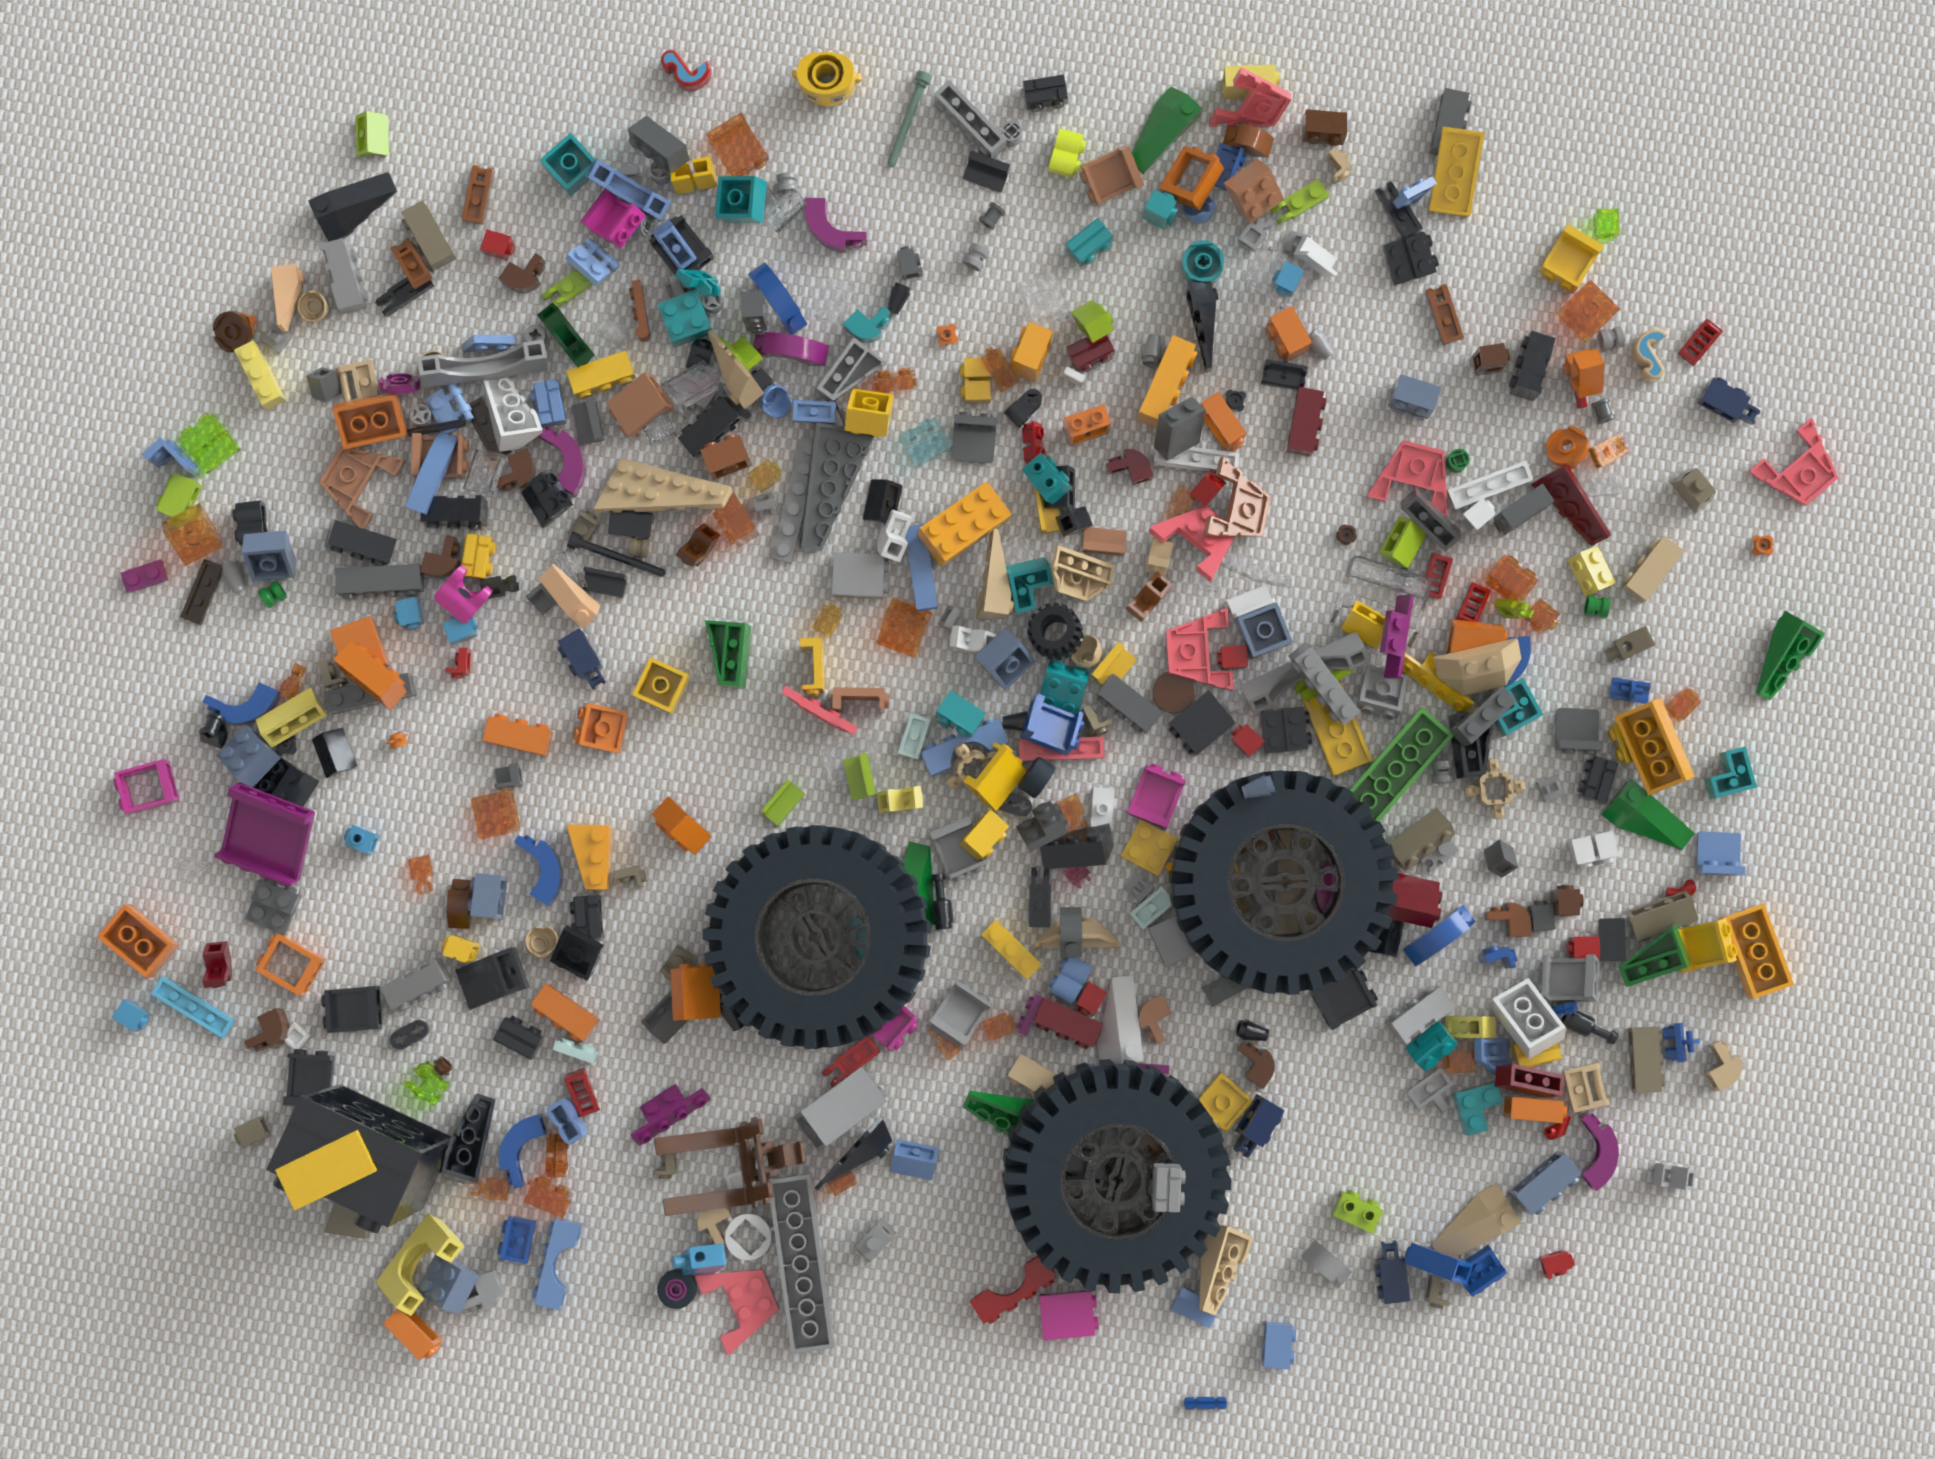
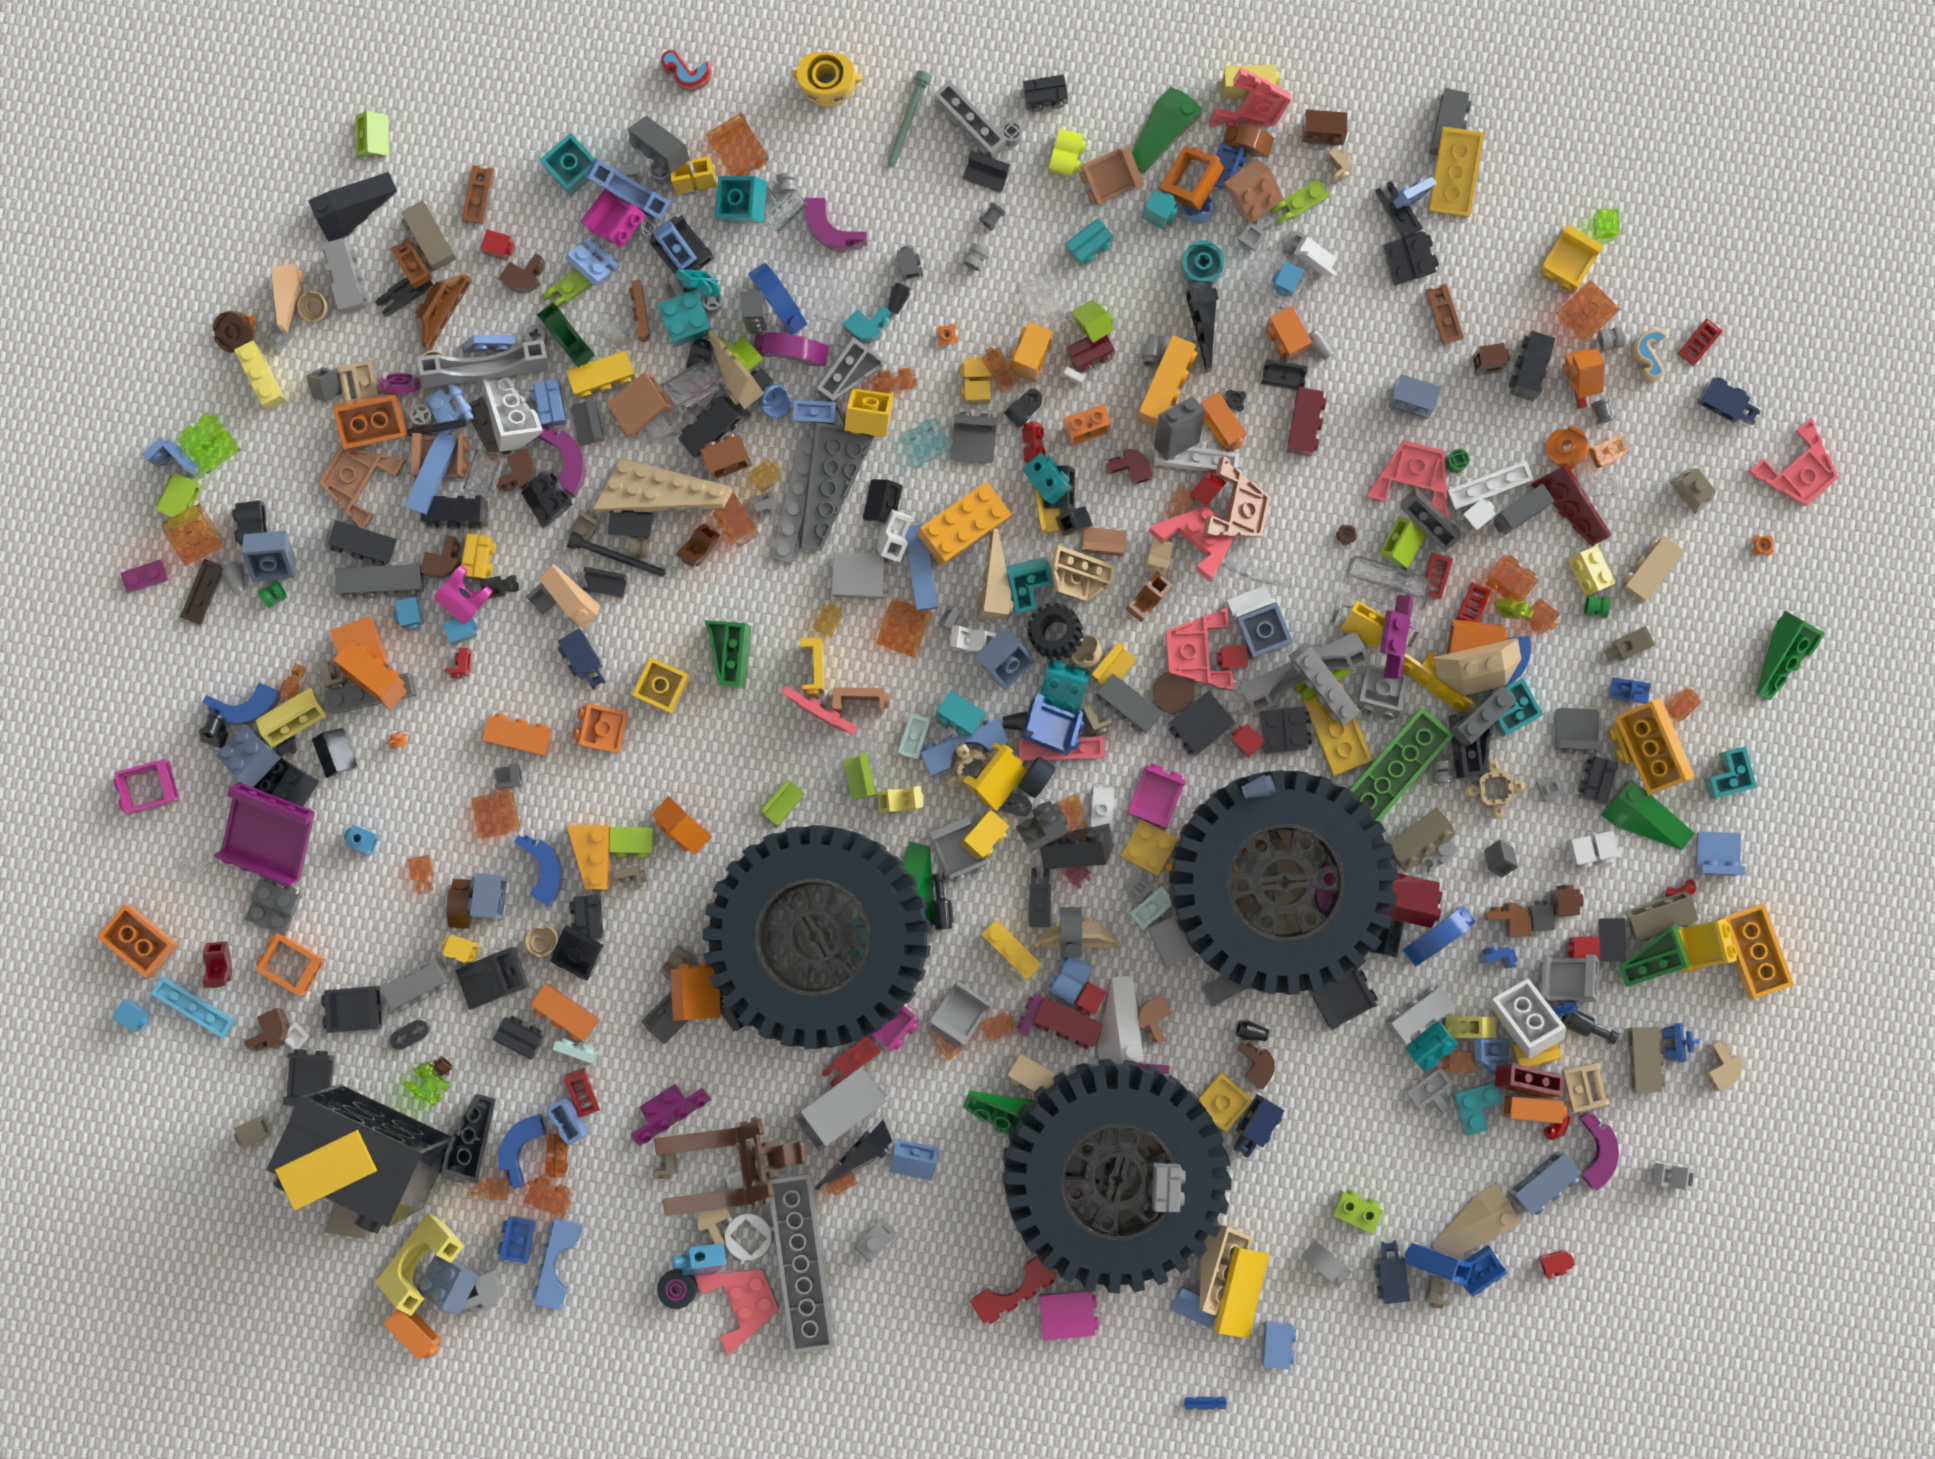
(438, 307): none -> dark orange wedge
(632, 841): none -> lime brick
(1241, 1292): none -> yellow tile

